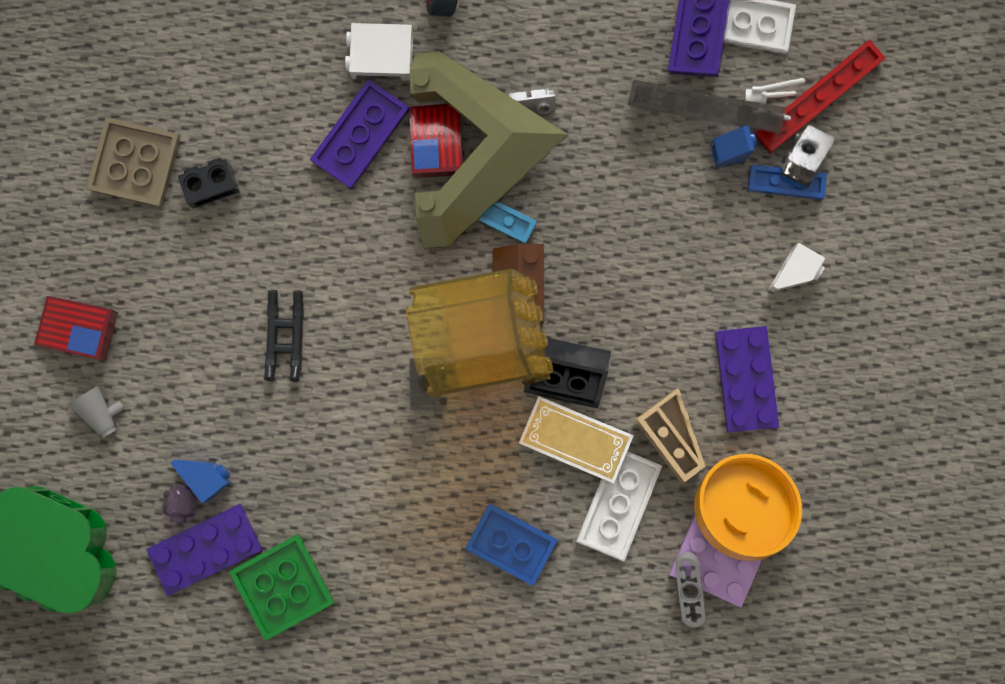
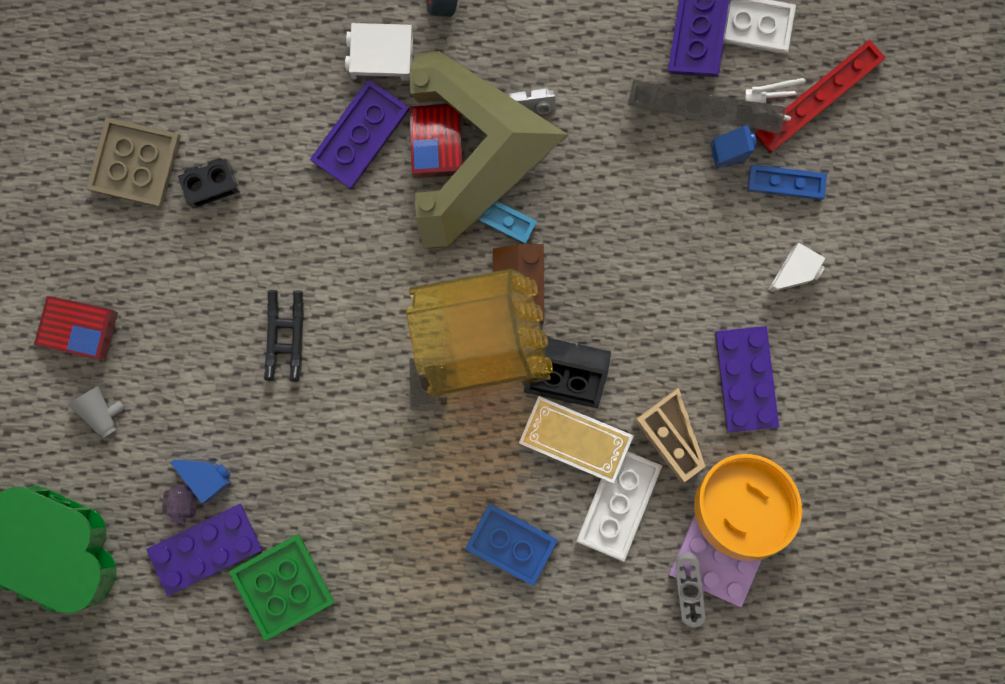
(807, 155): clear smoke brick -> none

